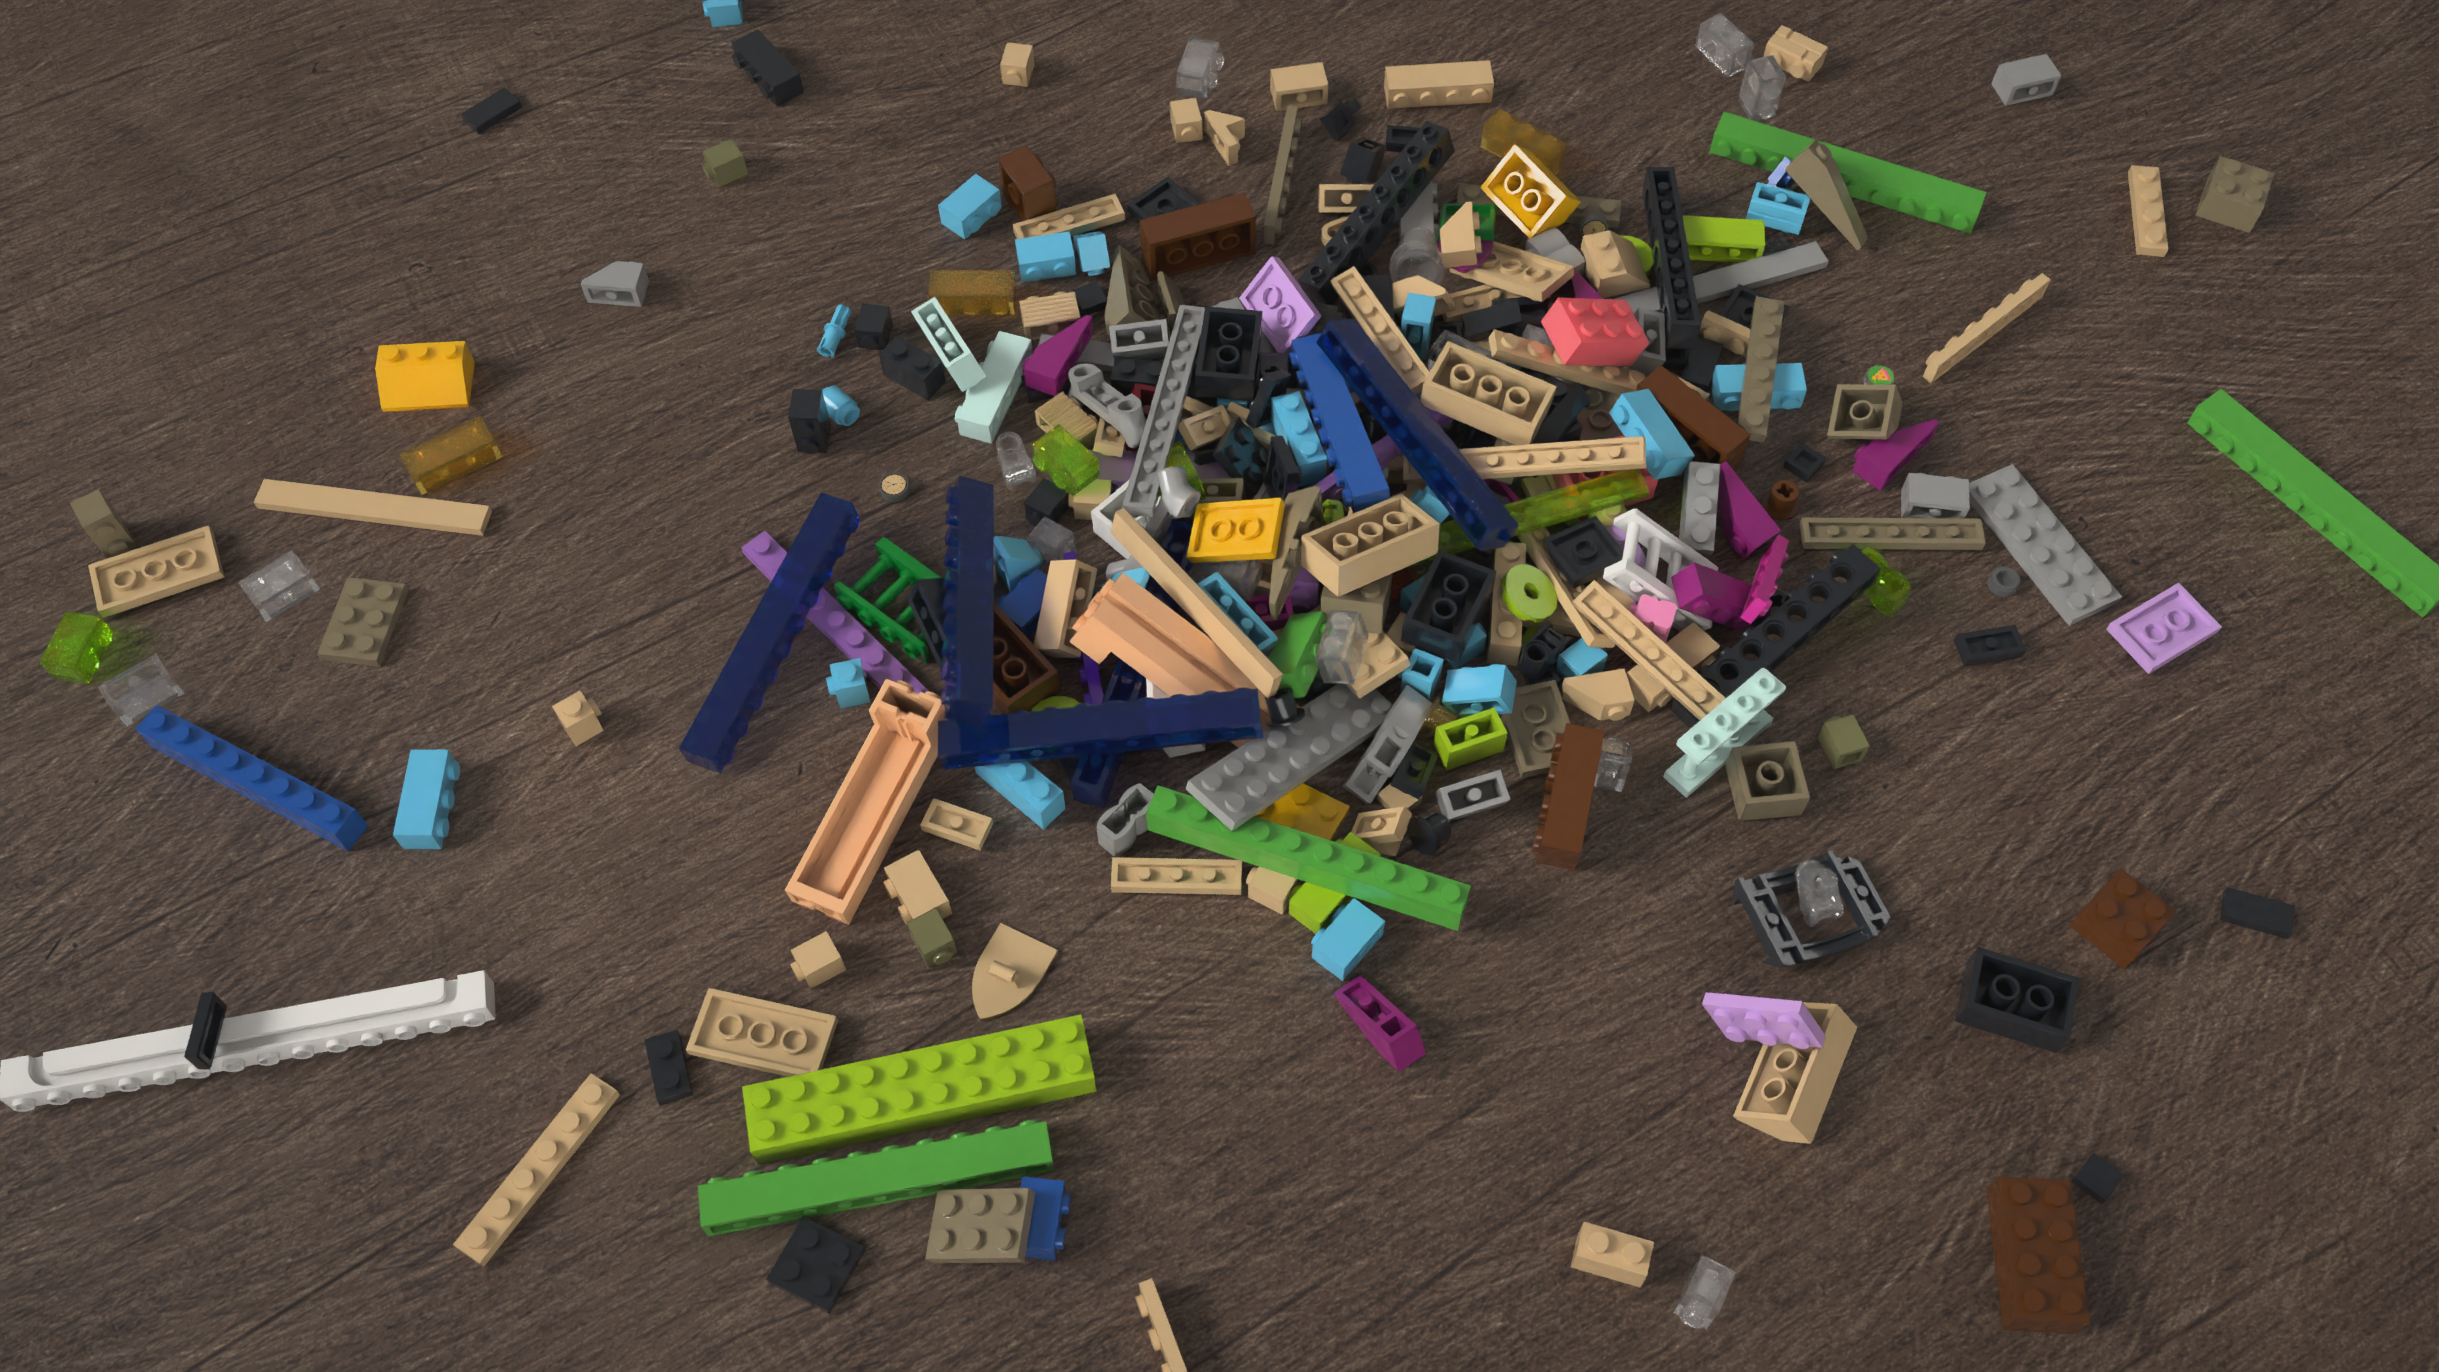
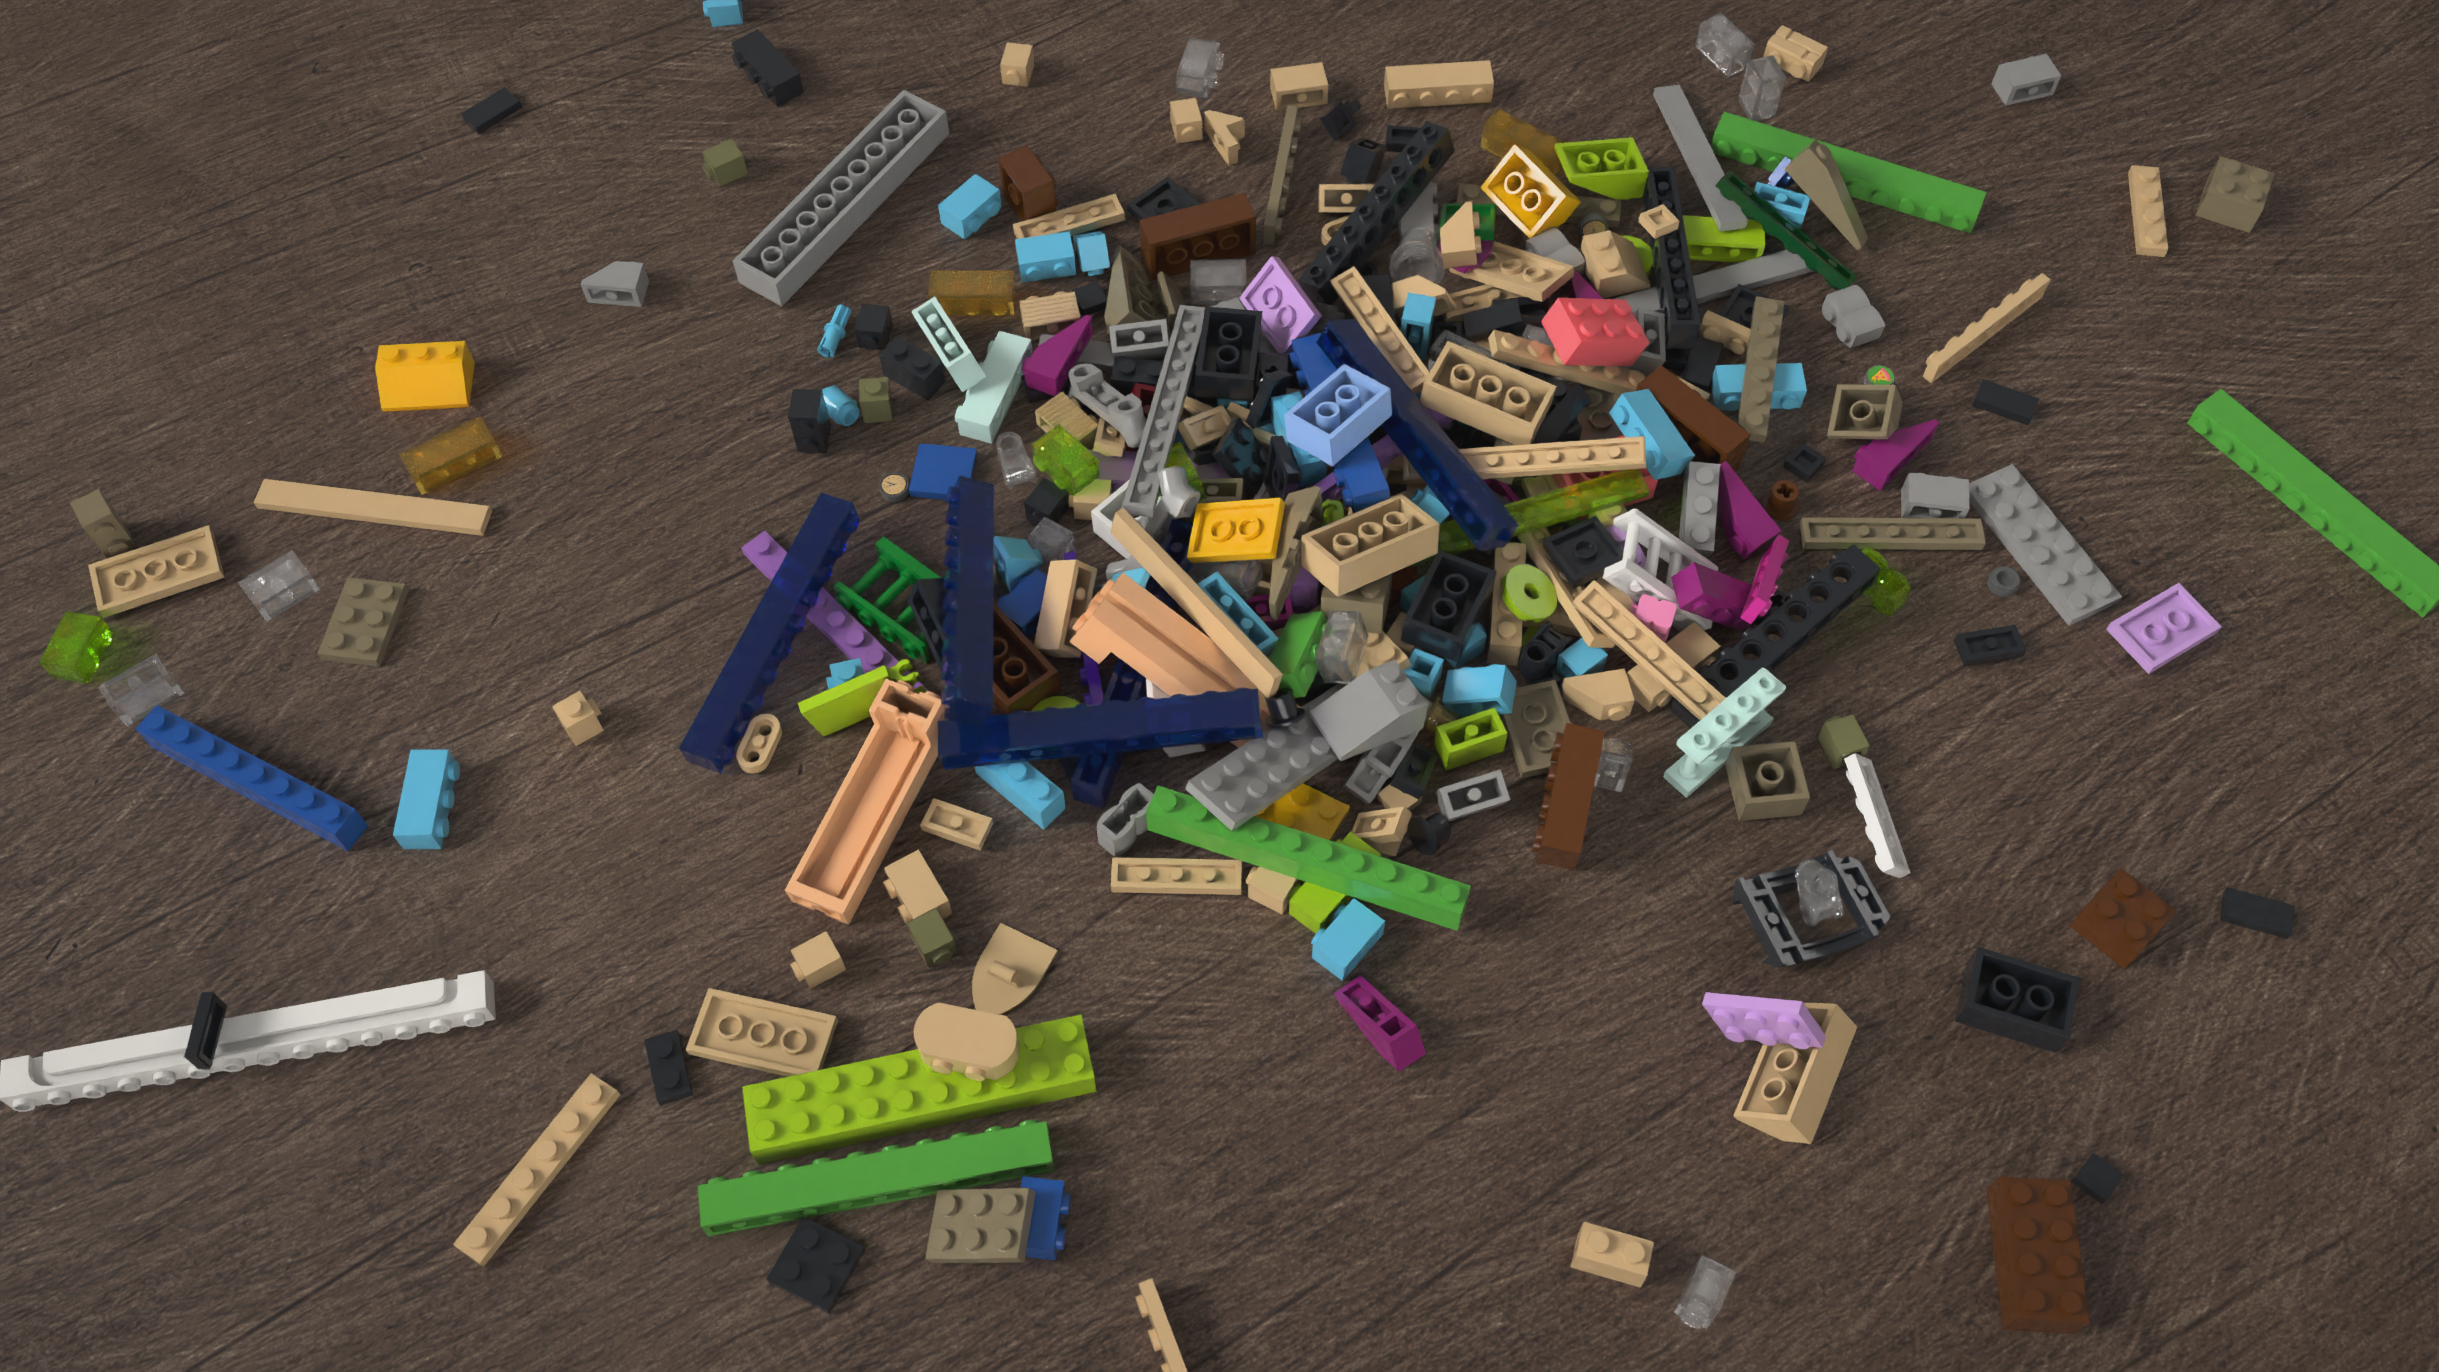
(757, 745): none -> tan plate
(841, 198): none -> light grey brick
(852, 700): none -> lime tile
(876, 399): none -> olive brick
(939, 468): none -> blue tile
(966, 1041): none -> tan brick
(1217, 280): none -> clear brick
(1338, 414): none -> light blue brick
(1370, 711): none -> light grey slope
(1605, 166): none -> lime slope
(1658, 221): none -> tan tile
(1698, 156): none -> light grey tile
(1778, 225): none -> dark green plate
(1853, 316): none -> light grey brick
(1877, 816): none -> white plate
(2005, 402): none -> black tile

